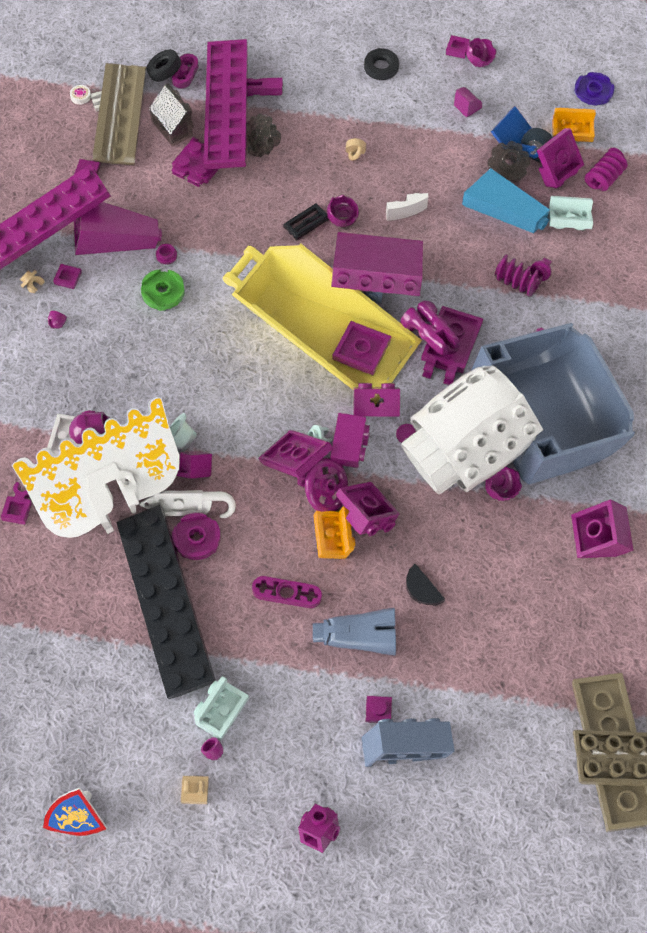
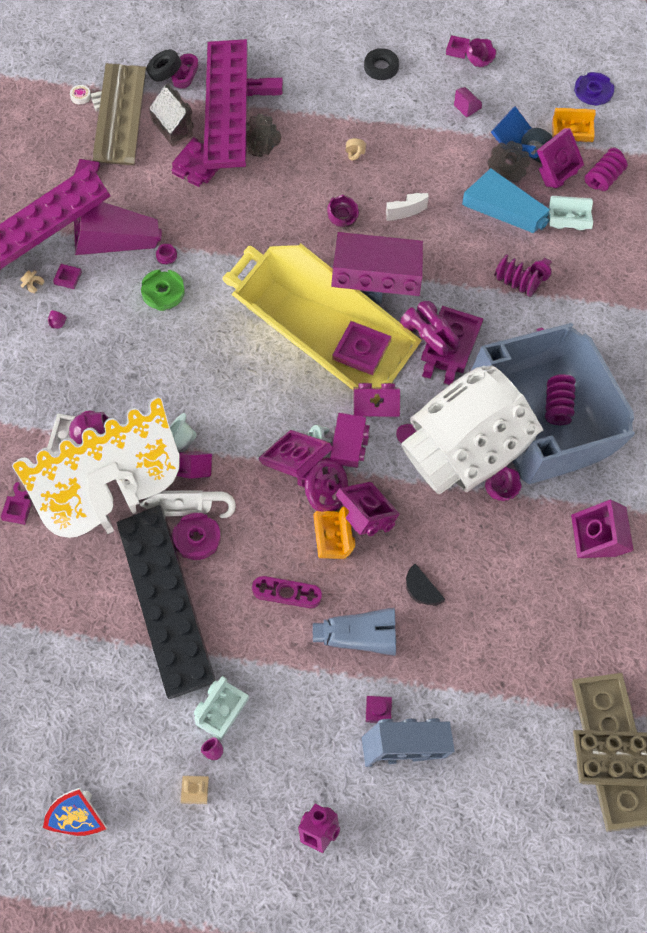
(293, 231): black tile -> none
(560, 399): none -> magenta piece

